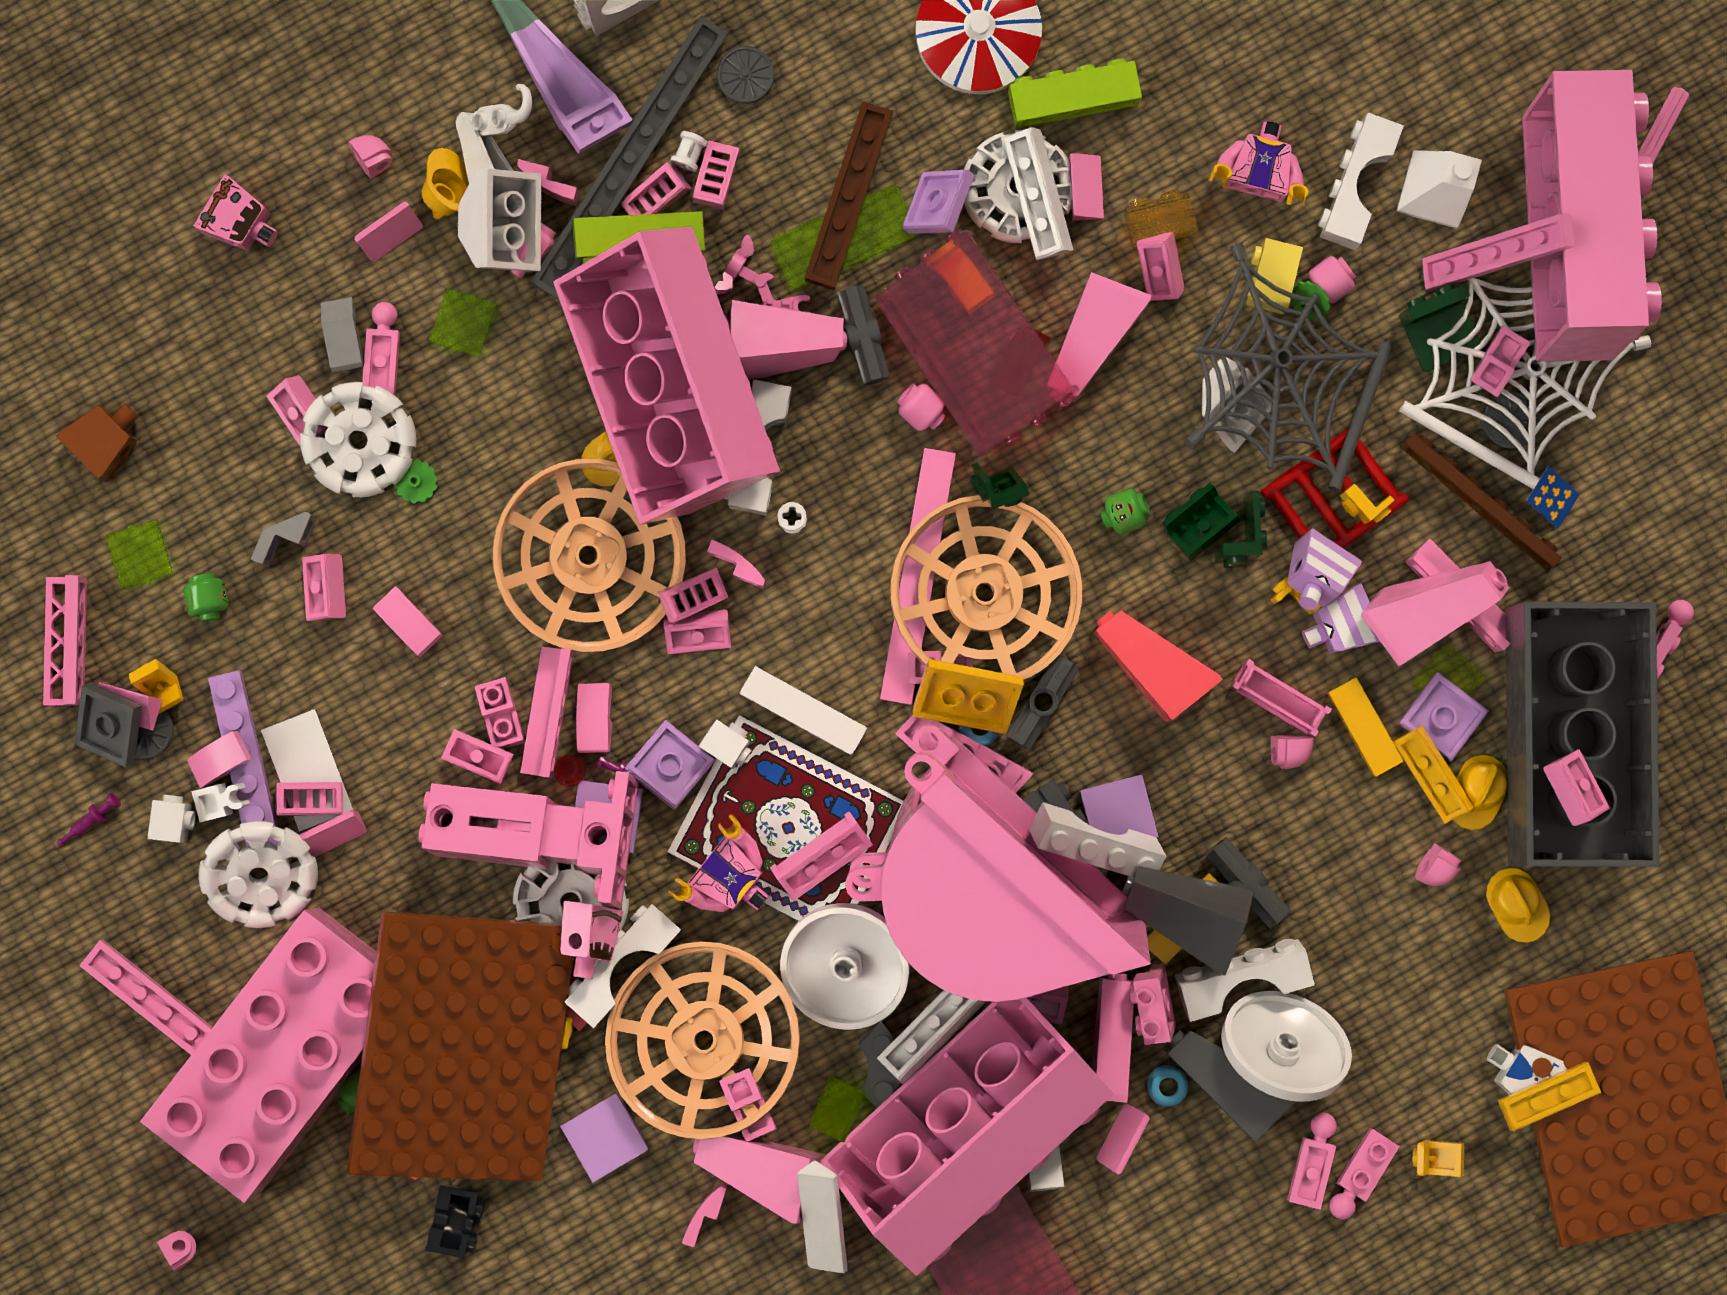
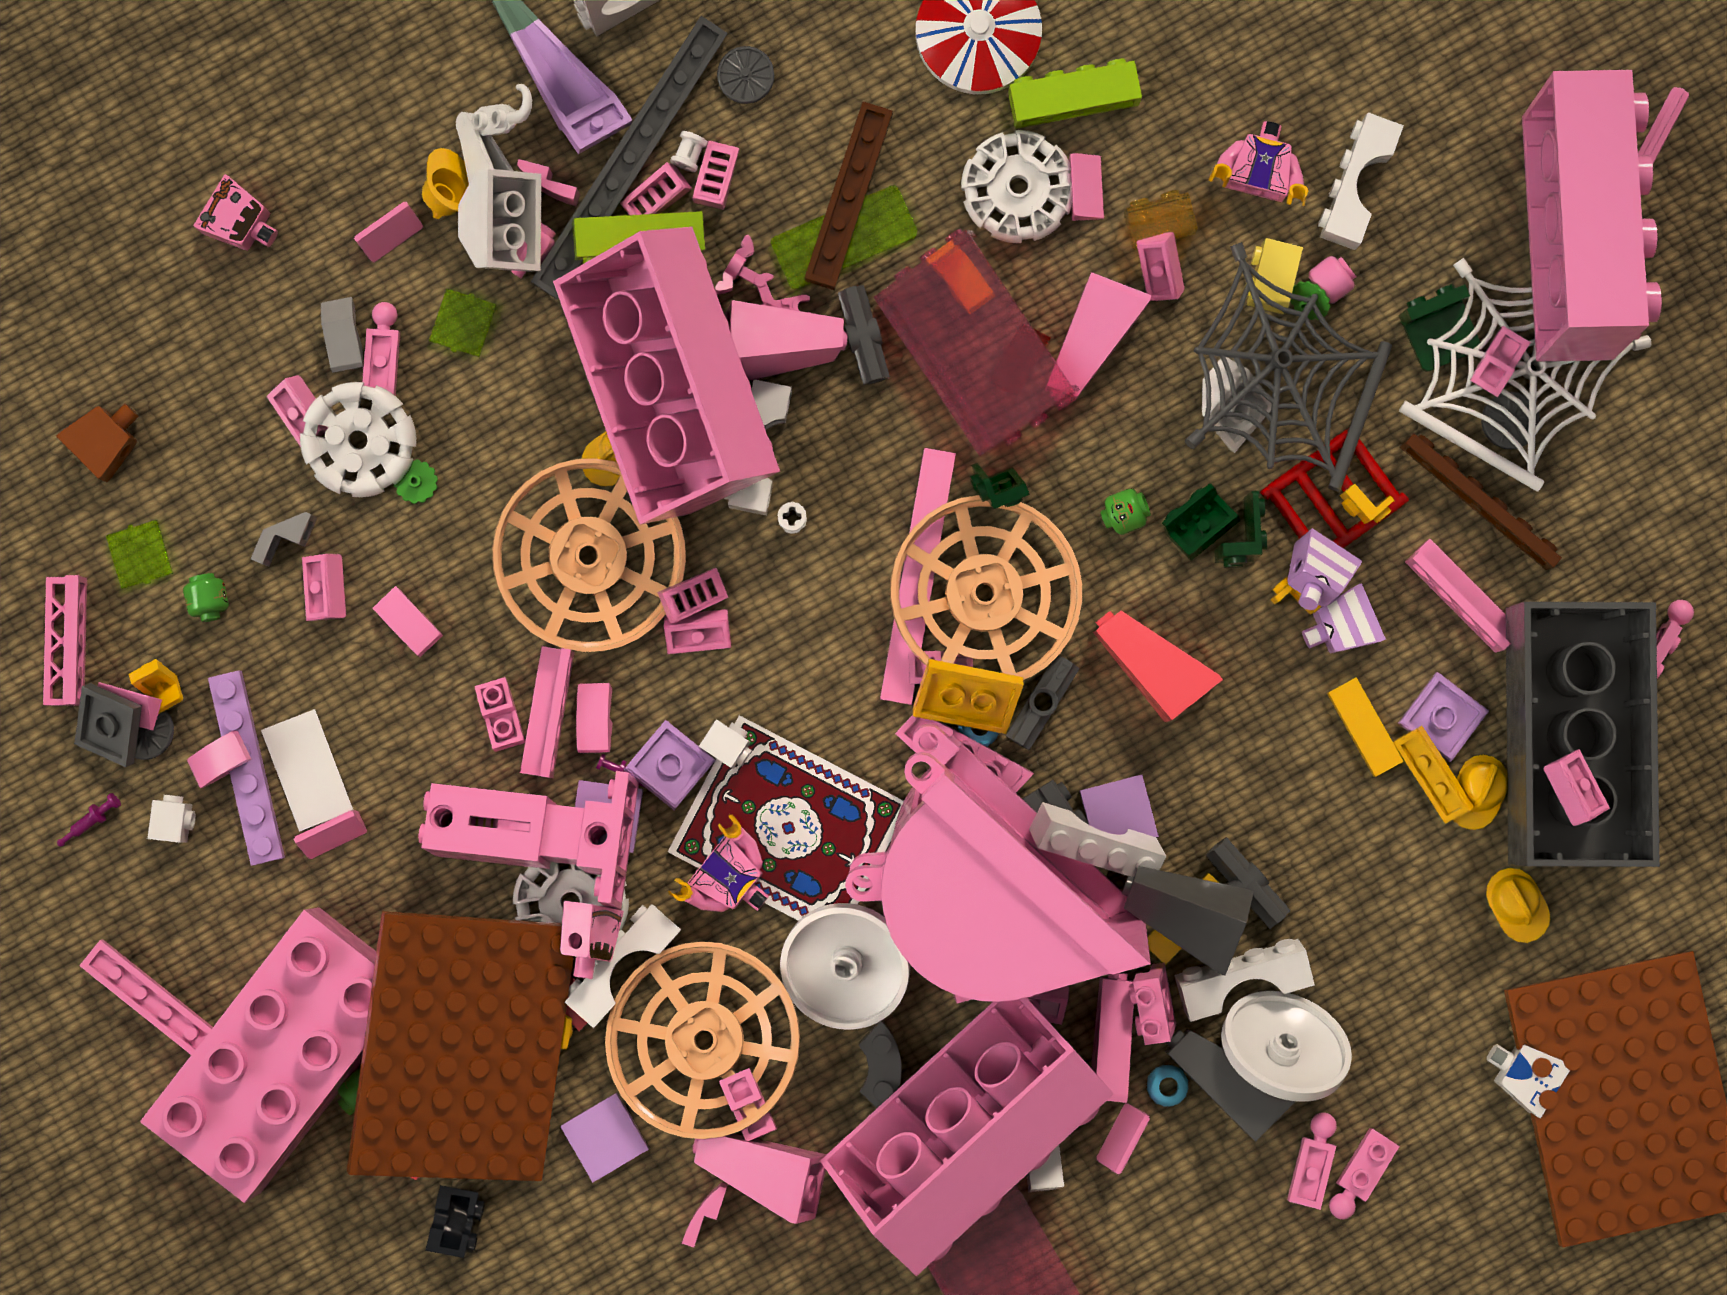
(178, 1249): bright pink piece -> none
(217, 801): white plate -> none
(258, 892): white plate -> none
(337, 798): bright pink slope -> none
(371, 154): bright pink piece -> none
(477, 756): bright pink slope -> none
(569, 770): clear red plate -> none
(744, 569): bright pink slope -> none
(803, 710): white slope -> none
(821, 857): bright pink container -> none
(822, 1218): white slope -> none
(837, 1109): clear neon green piece -> none
(921, 407): bright pink head -> none
(927, 1034): white slope -> none
(938, 201): lavender tile -> none
(1038, 193): white slope -> none
(1279, 698): bright pink container -> none
(1291, 750): bright pink piece -> none
(1426, 609): bright pink slope -> none
(1438, 186): white slope -> none
(1438, 867): bright pink piece -> none
(1439, 1158): yellow bracket -> none
(1453, 667): clear neon green piece -> none
(1499, 251): bright pink plate -> none
(1549, 1096): yellow tile -> none
(1552, 497): blue sticker -> none

